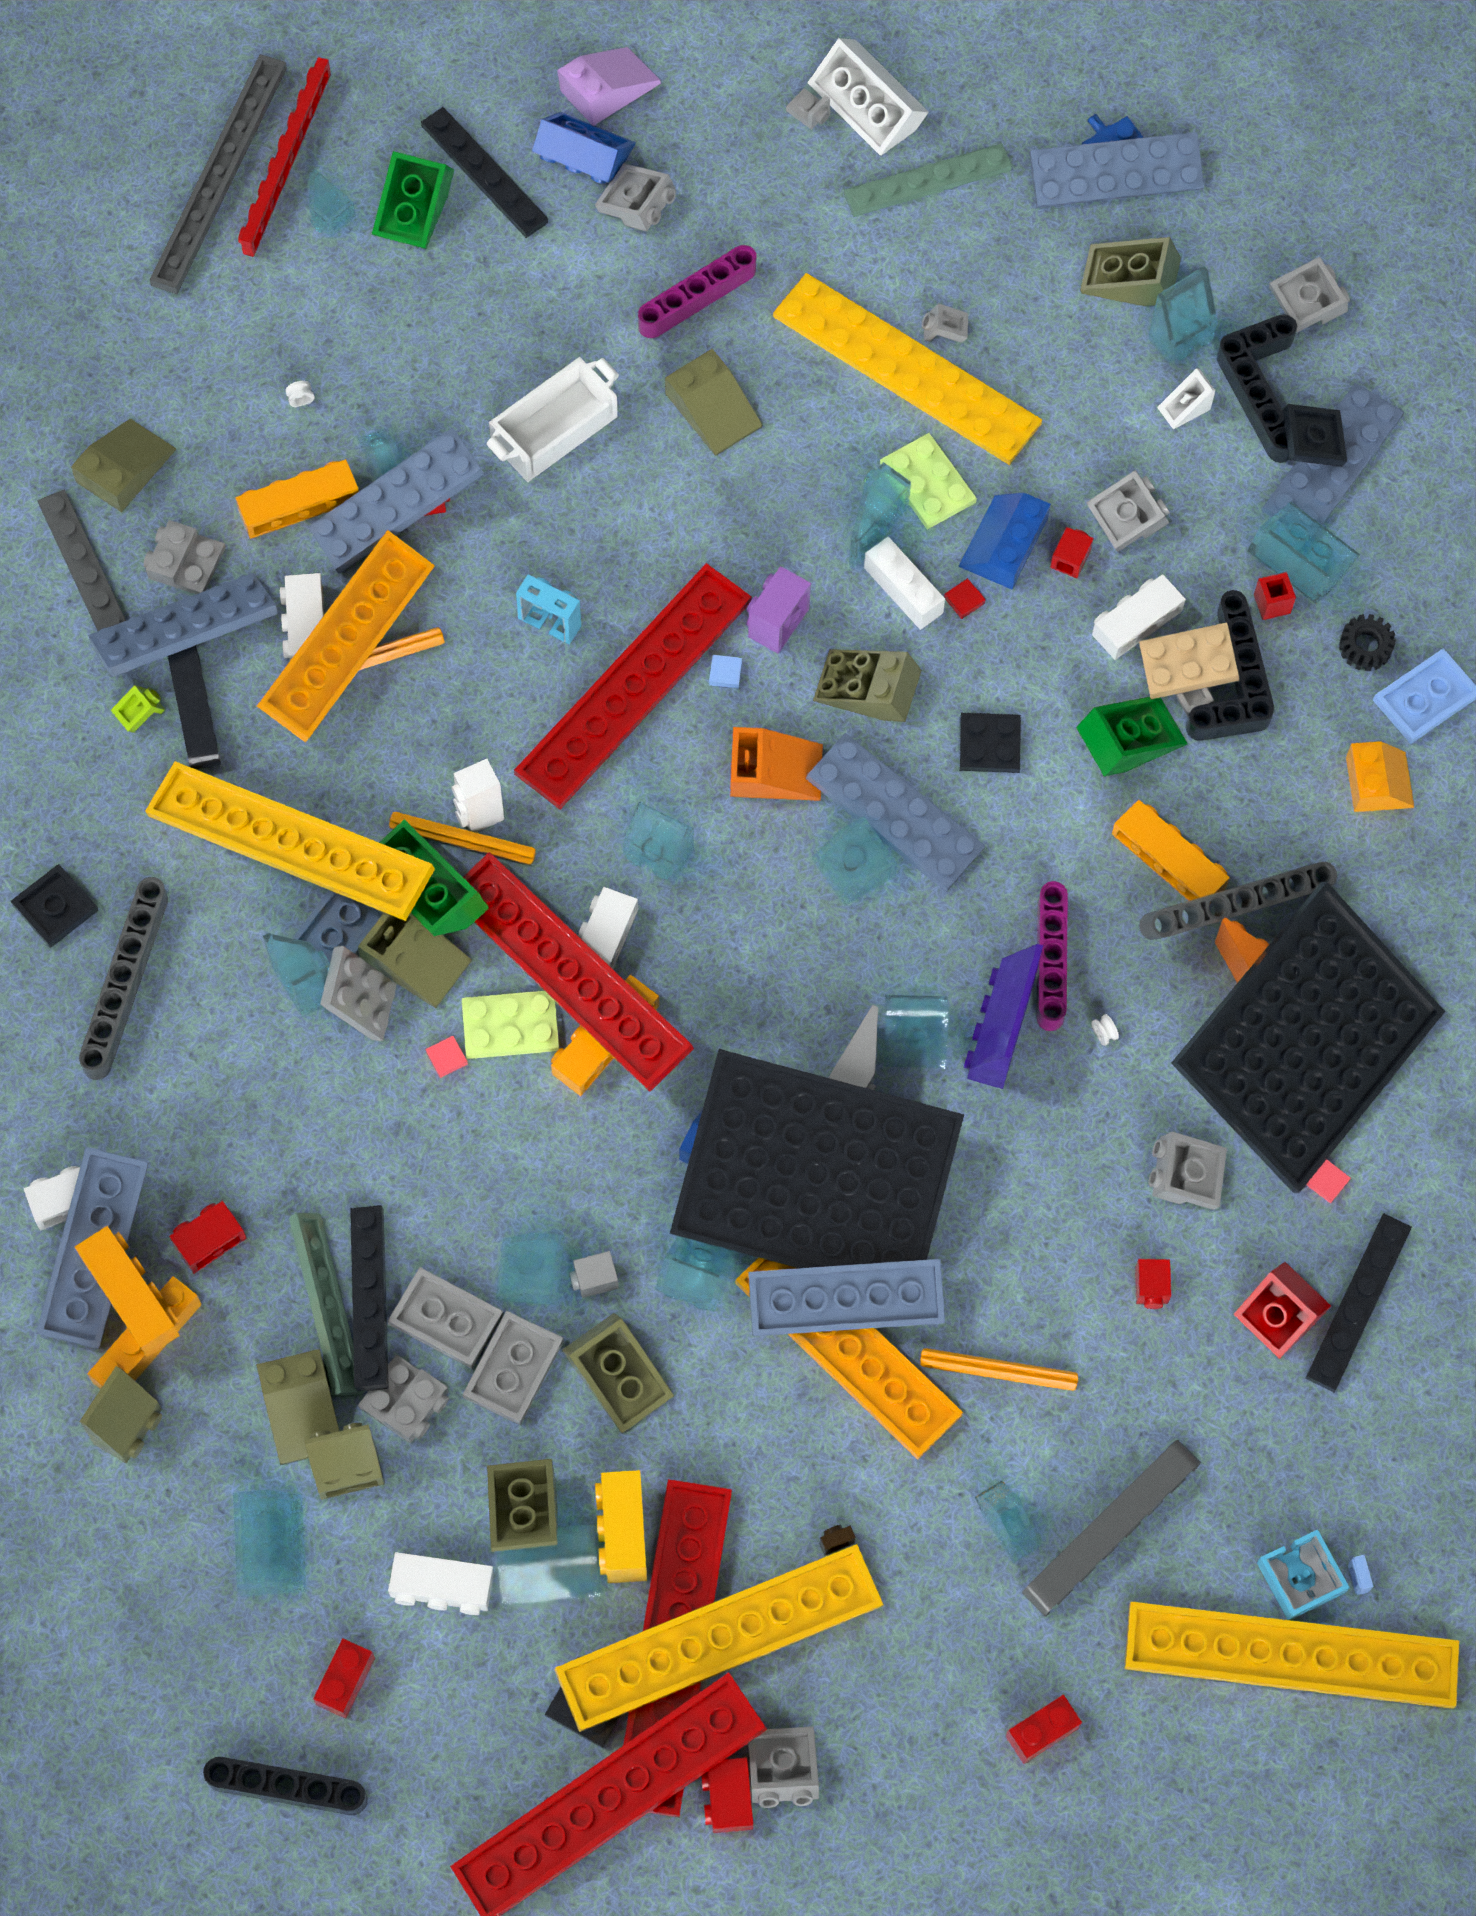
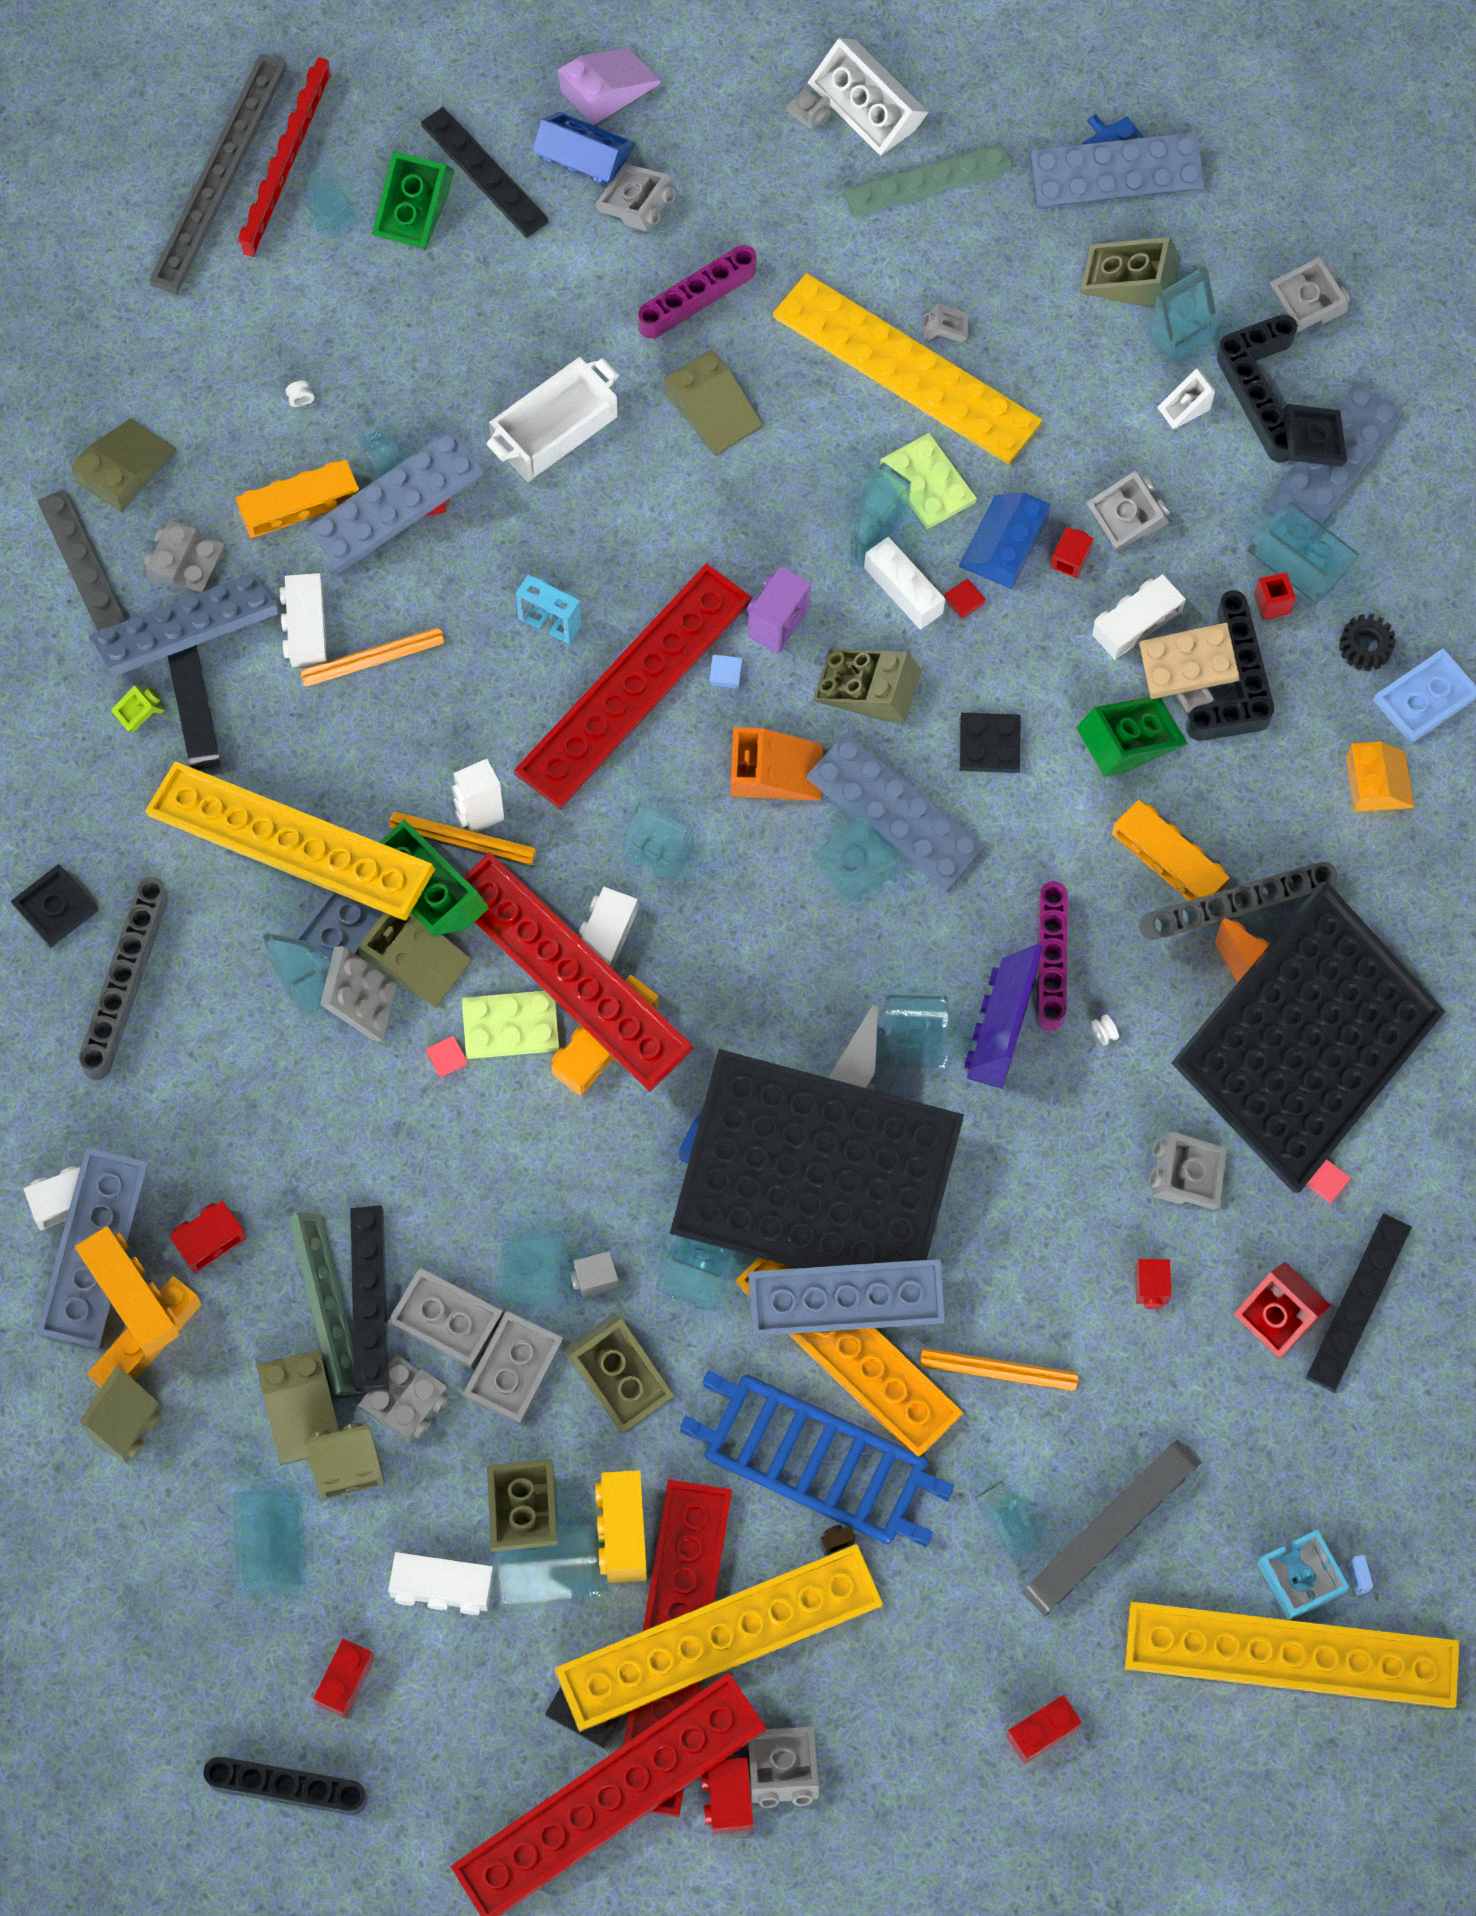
(345, 636): light orange plate -> none
(769, 1480): none -> blue bar

